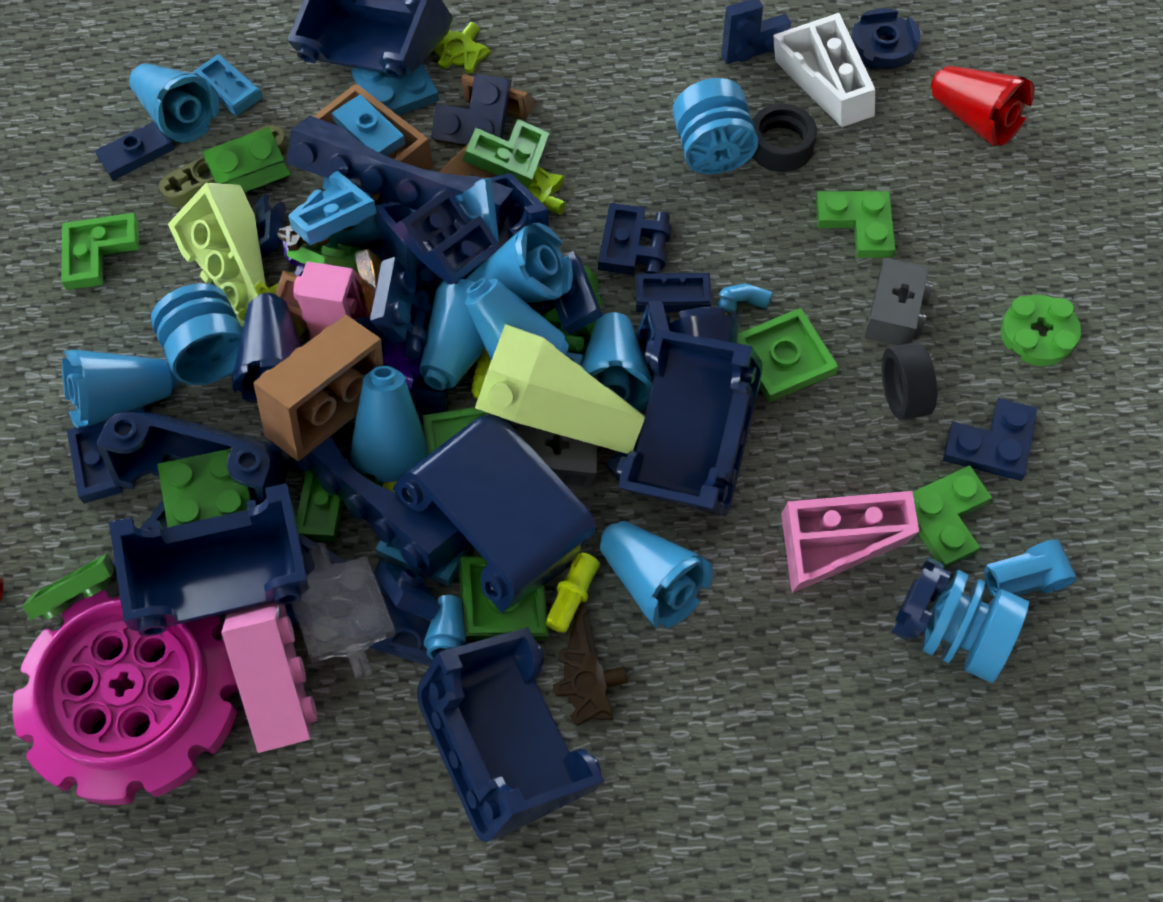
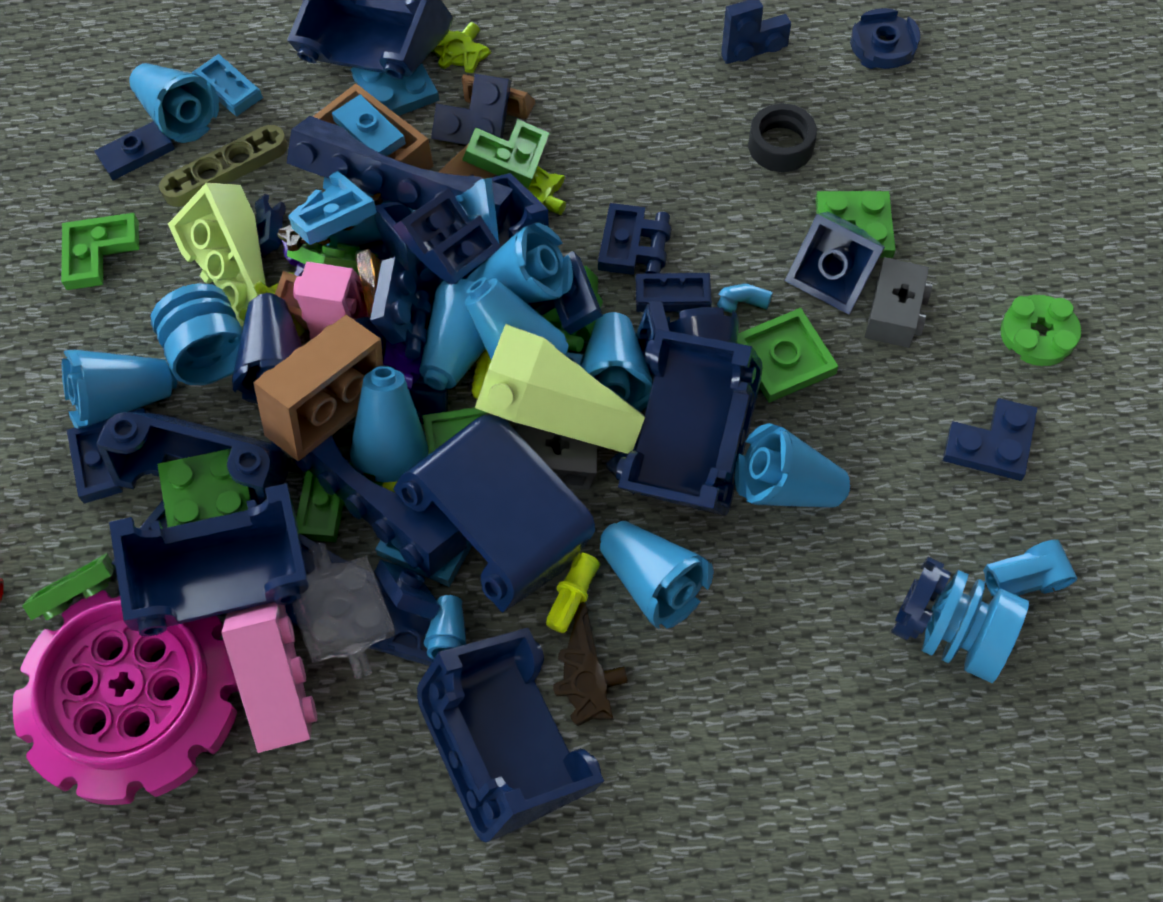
(247, 161): bright green plate -> none
(482, 616): bright green plate -> none
(715, 126): dark azure wheel -> none
(788, 472): none -> dark azure cone
(827, 68): white wedge -> none
(835, 261): none -> dark blue slope
(844, 532): bright pink wedge -> none
(909, 381): black tyre -> none
(939, 515): bright green plate -> none
(984, 100): red cone -> none

